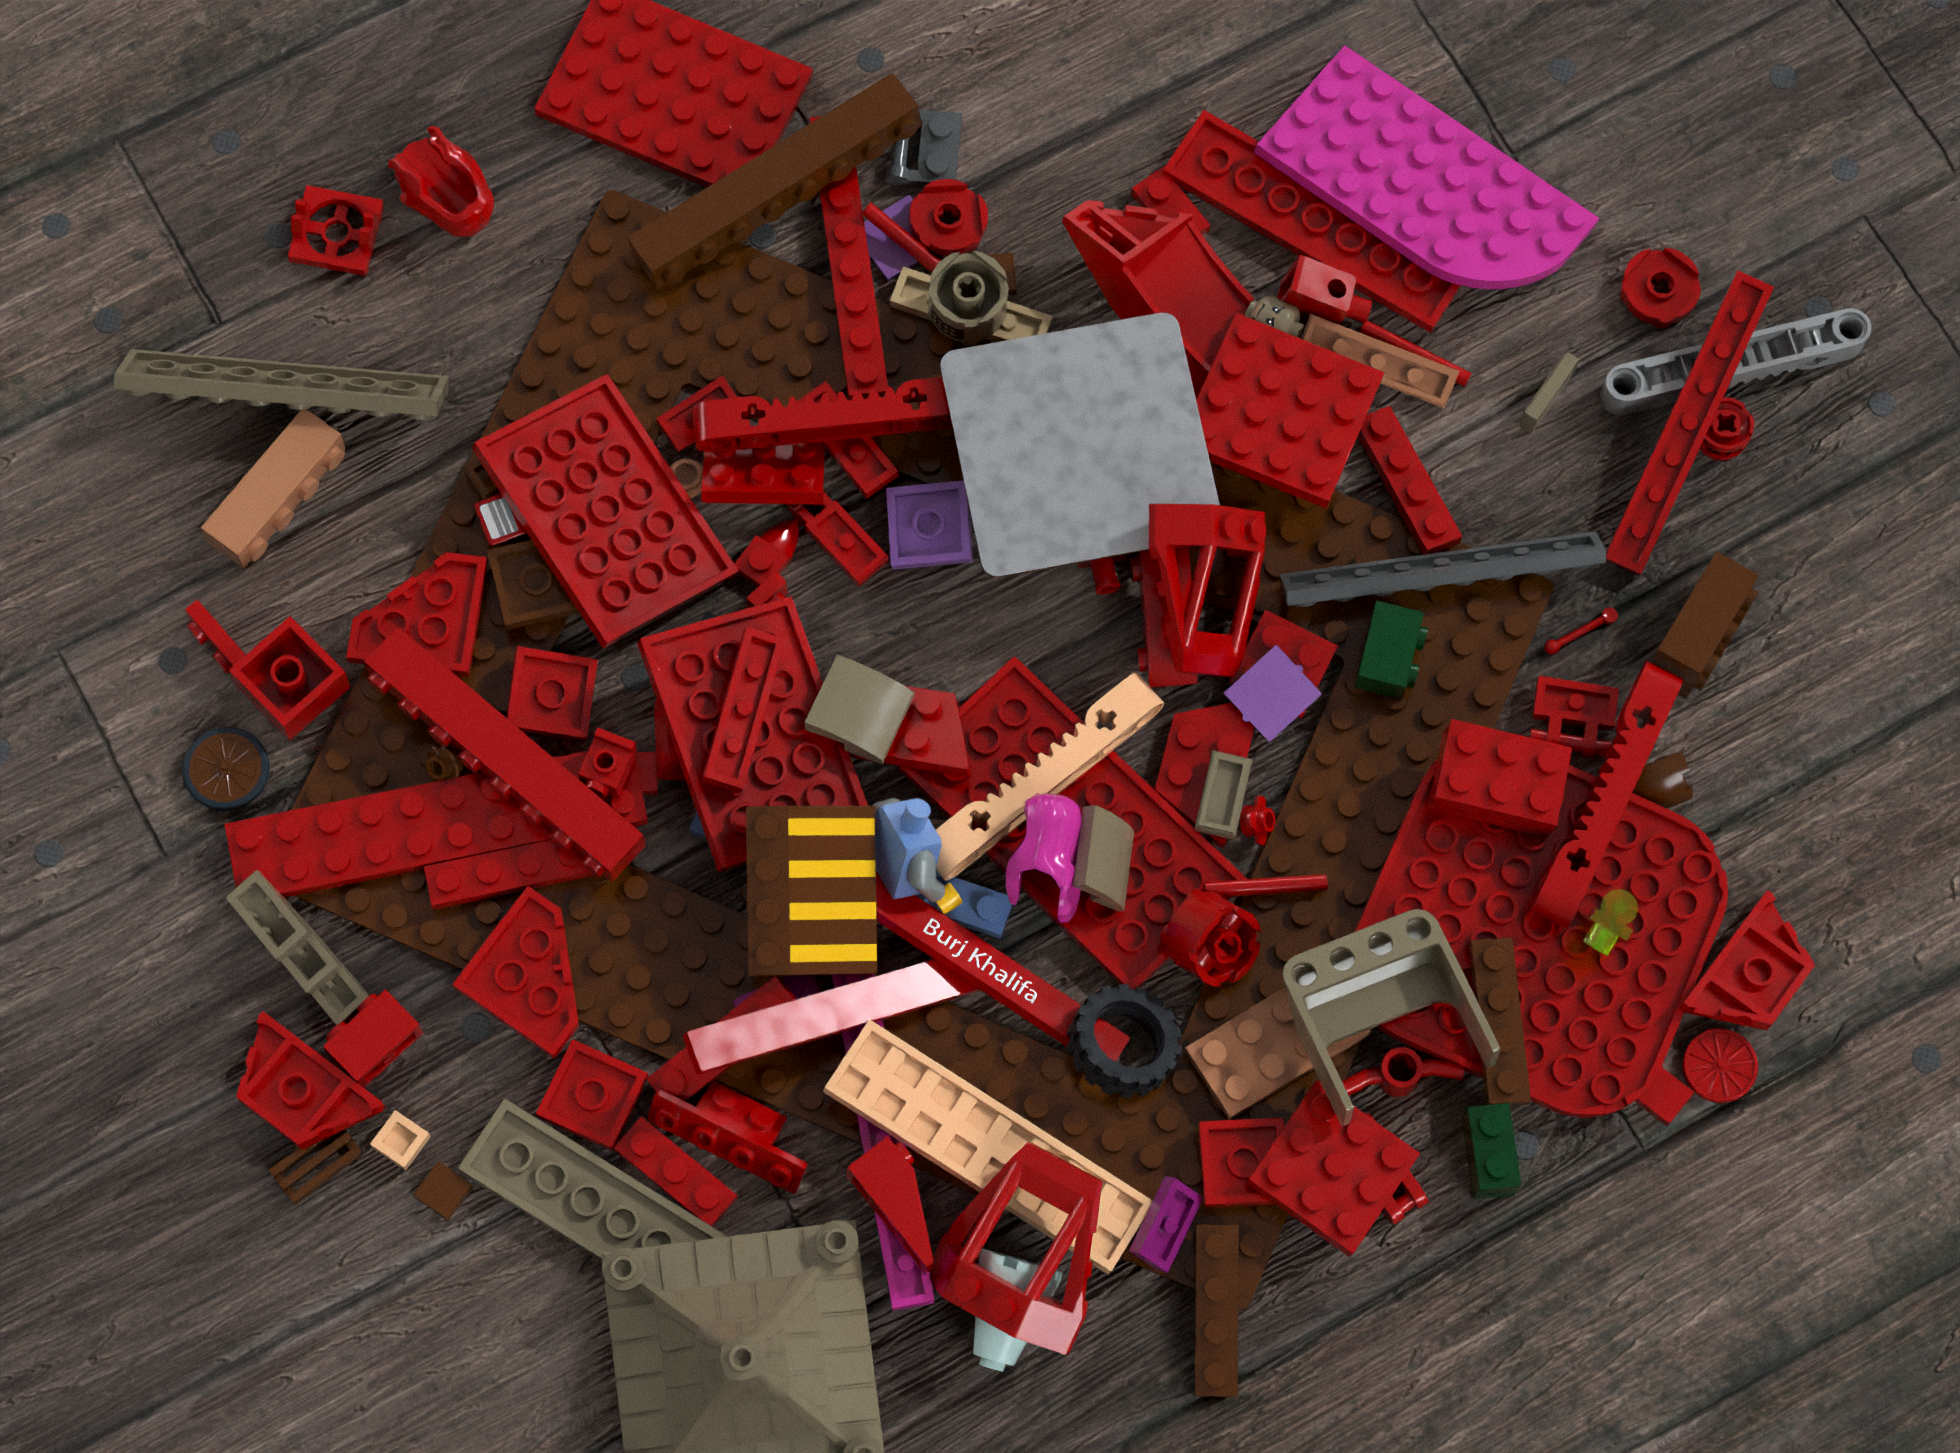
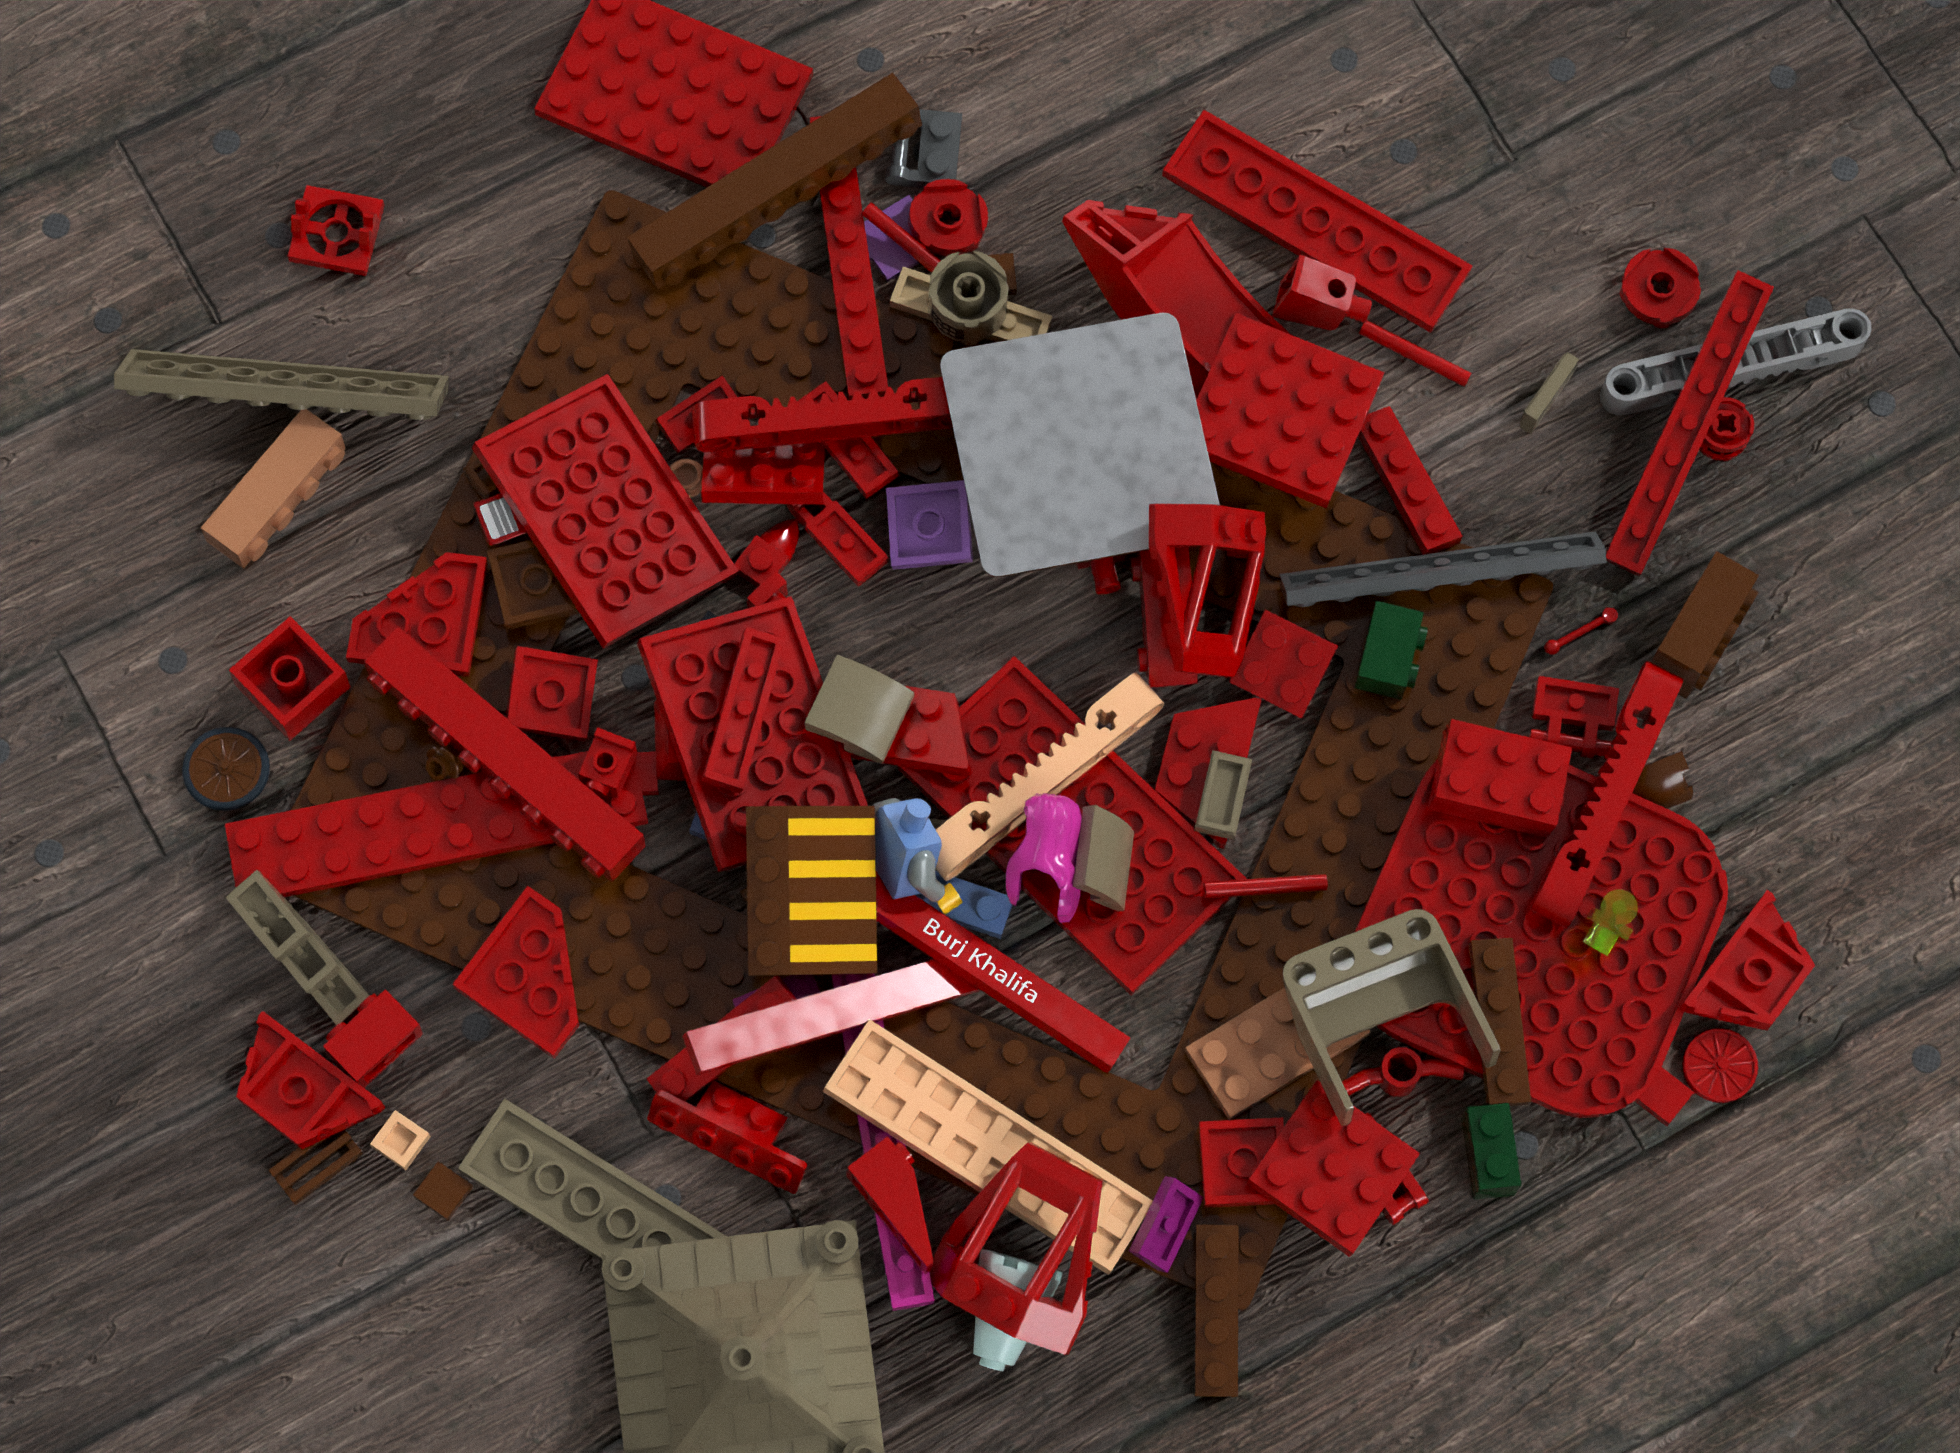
(206, 628): red plate -> none
(444, 184): red hair -> none
(501, 873): red plate -> none
(592, 1095): red plate -> none
(675, 1172): red plate -> none
(1139, 1008): black tyre -> none
(1165, 196): red plate -> none
(1212, 938): red brick -> none
(1257, 820): red plate -> none
(1272, 693): medium lavender piece -> none
(1276, 314): dark tan head -> none
(1402, 368): nougat tile -> none
(1423, 180): dark pink plate -> none

